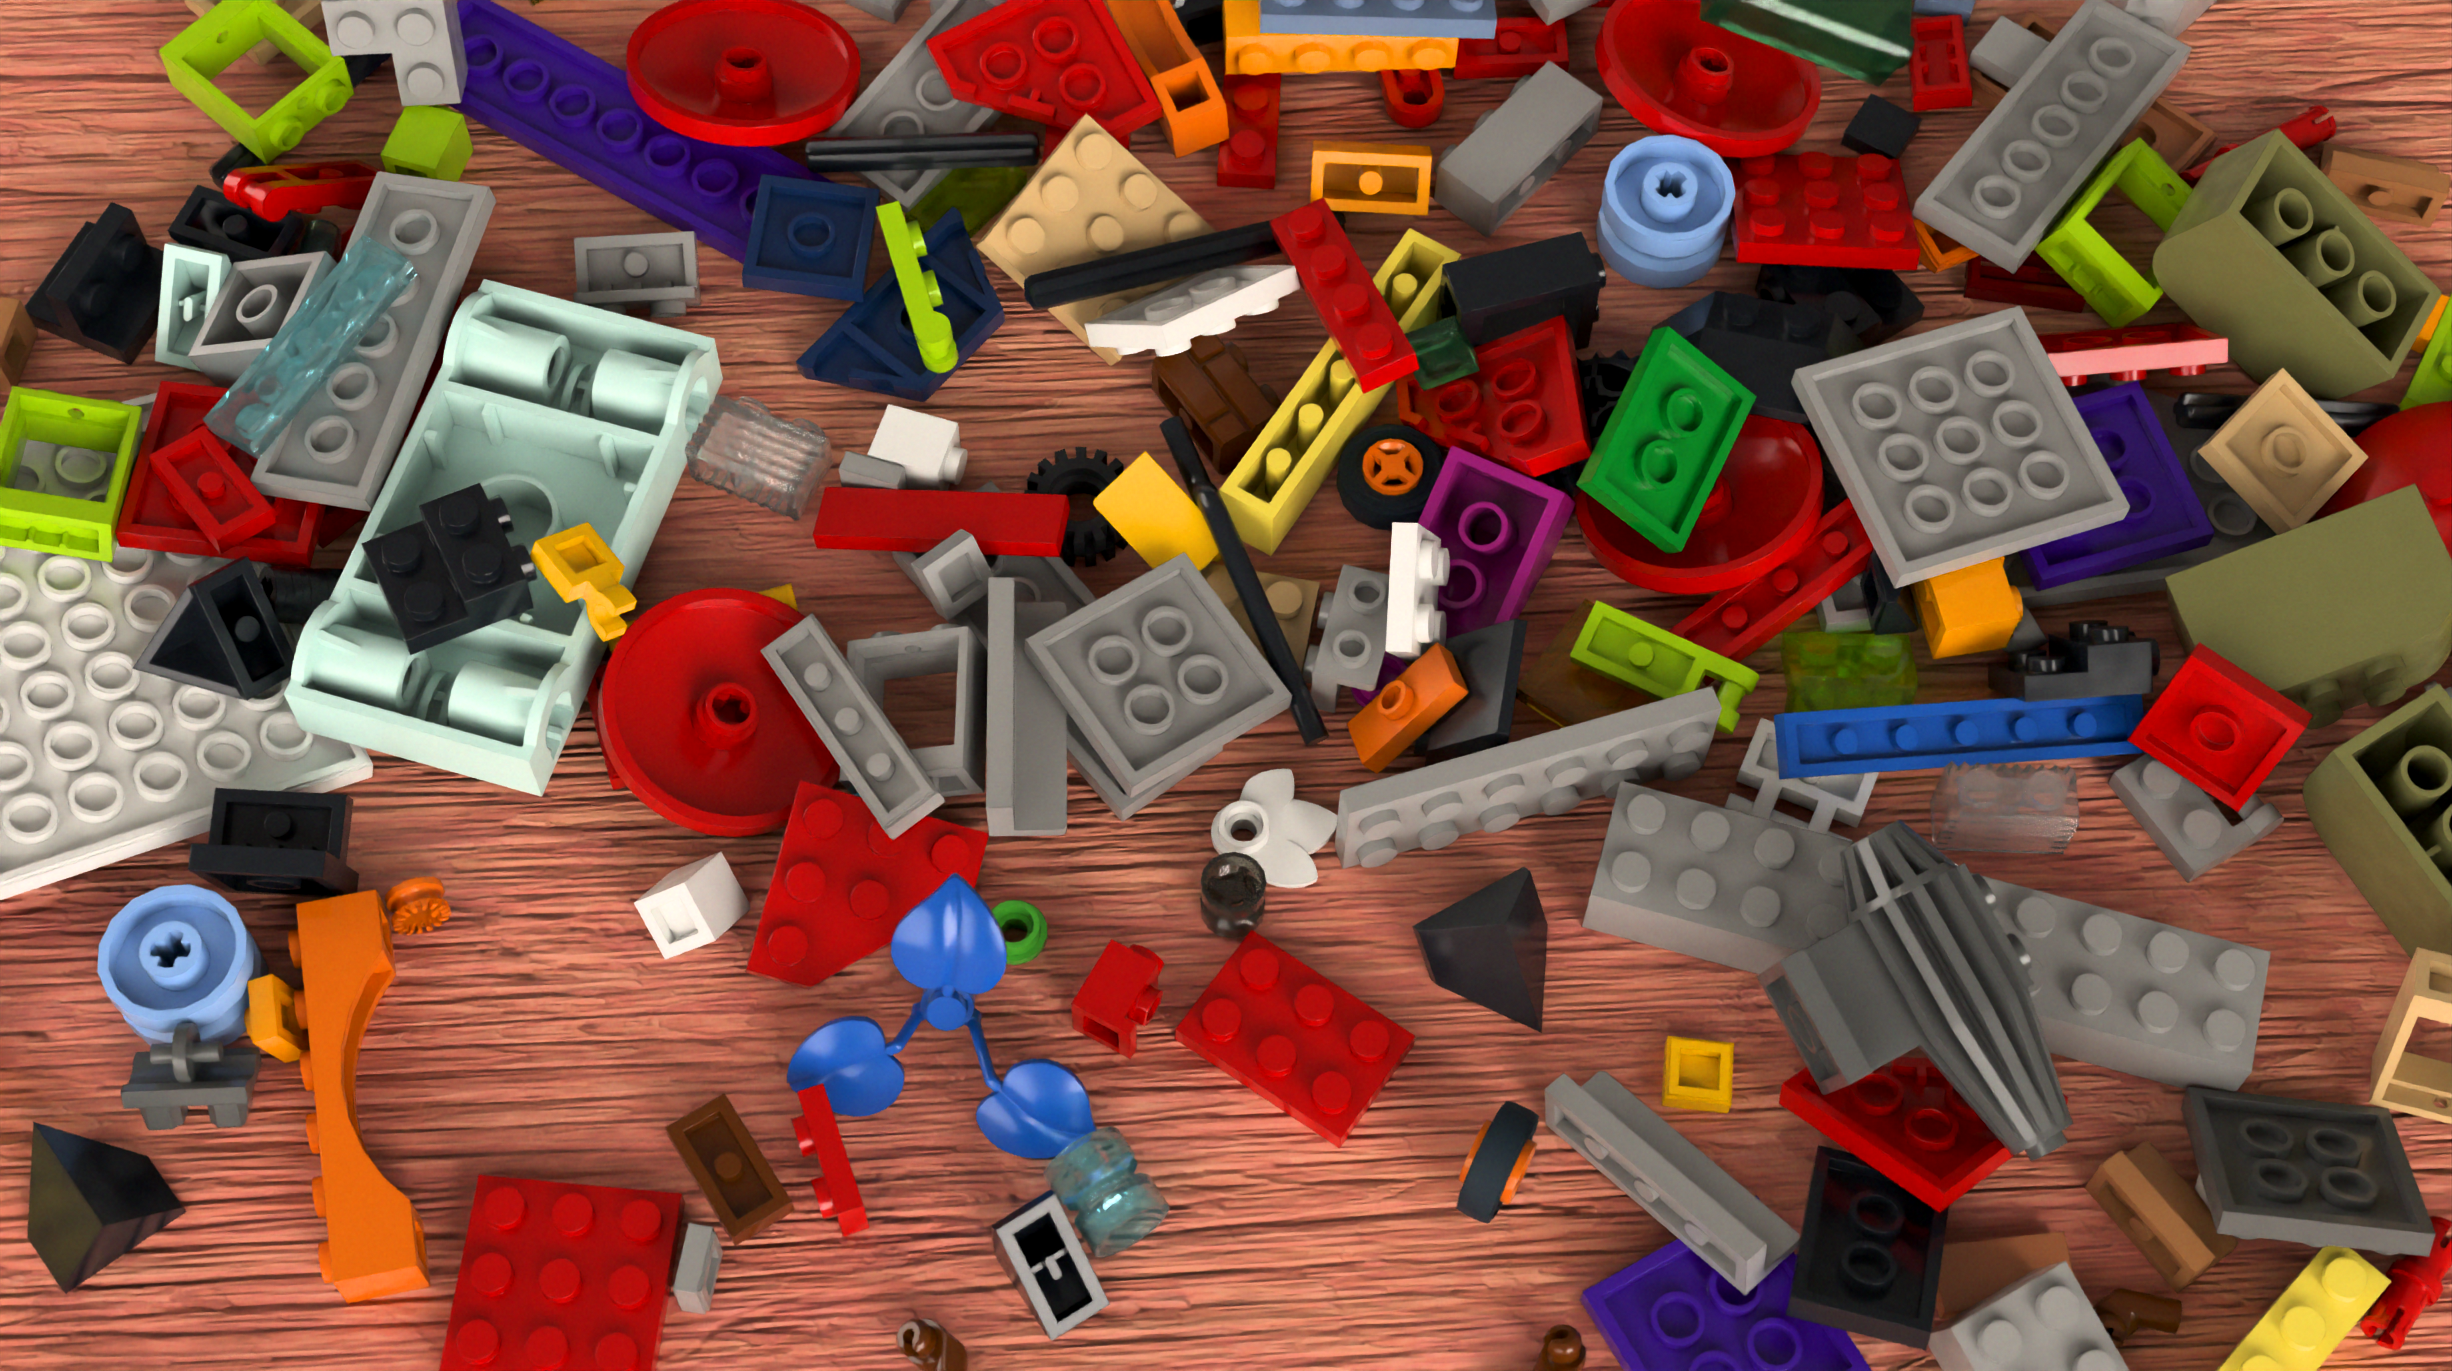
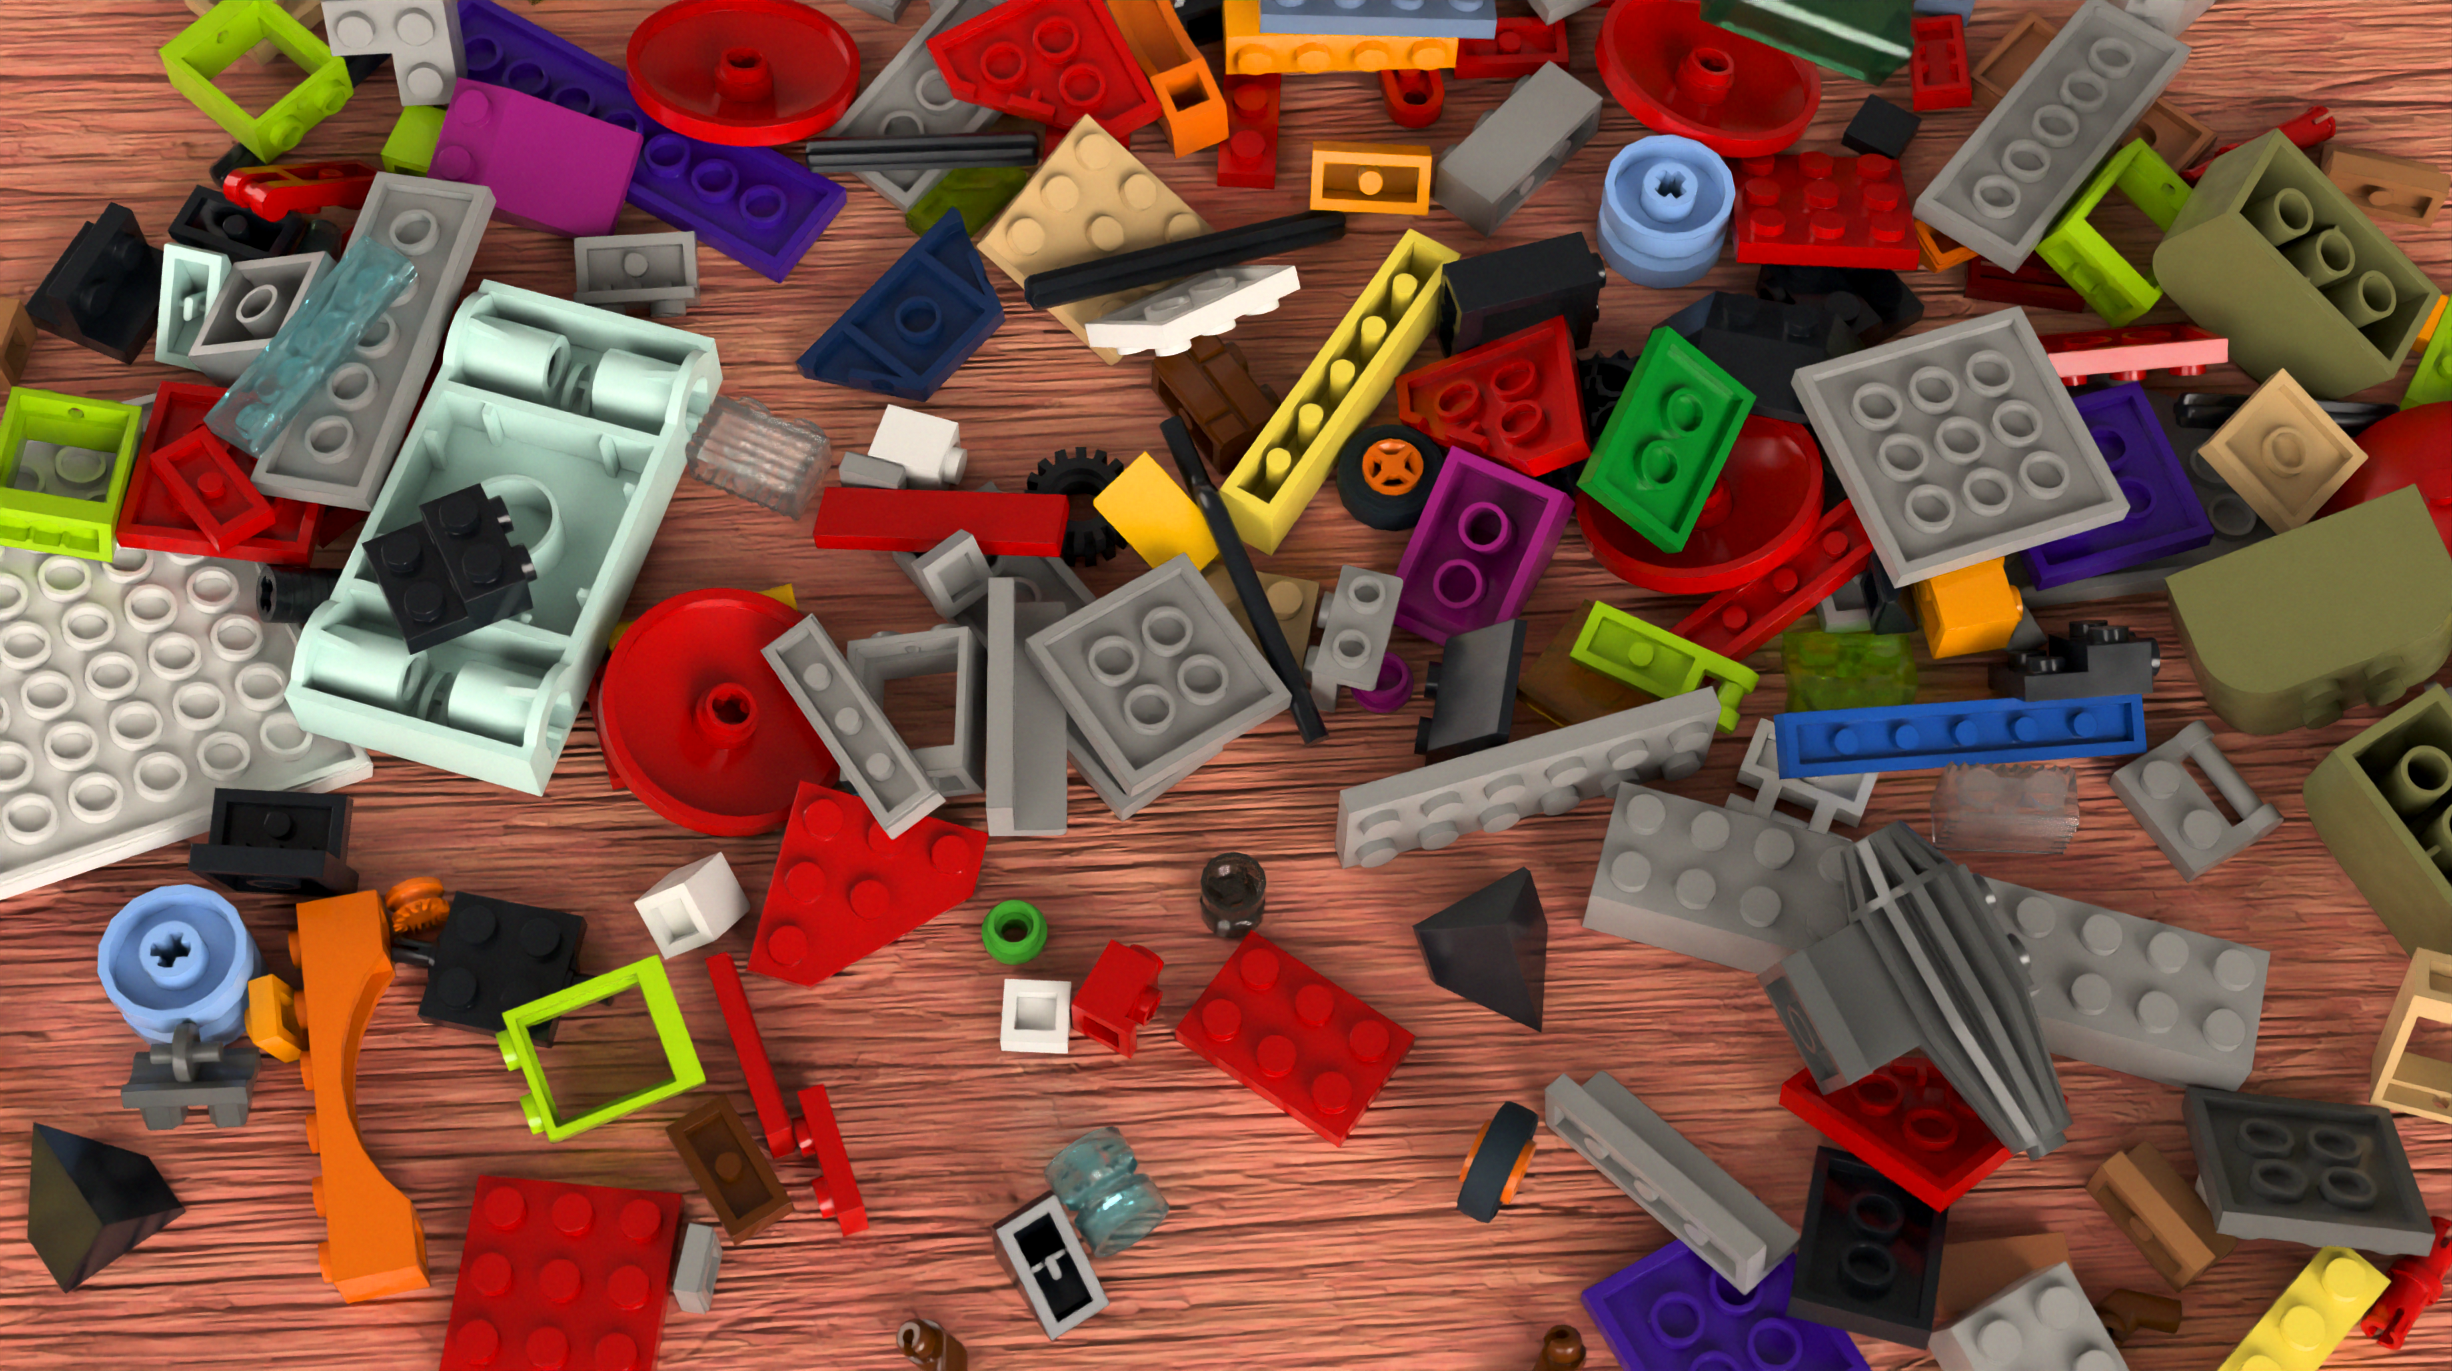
(221, 636): black slope -> none
(495, 961): none -> black plate
(520, 1052): none -> lime window
(539, 159): none -> magenta slope
(586, 568): yellow plate -> none
(751, 1055): none -> red tile
(811, 238): dark blue plate -> none
(918, 289): lime plate -> none
(953, 953): blue plant -> none
(1036, 1016): none -> white plate
(1282, 826): white plate -> none
(1344, 295): red plate -> none
(1407, 708): orange plate -> none
(1416, 573): white plate -> none
(1442, 353): clear green tile -> none
(1697, 1074): yellow tile -> none
(2006, 51): light grey tile -> none
(2219, 727): red plate -> none

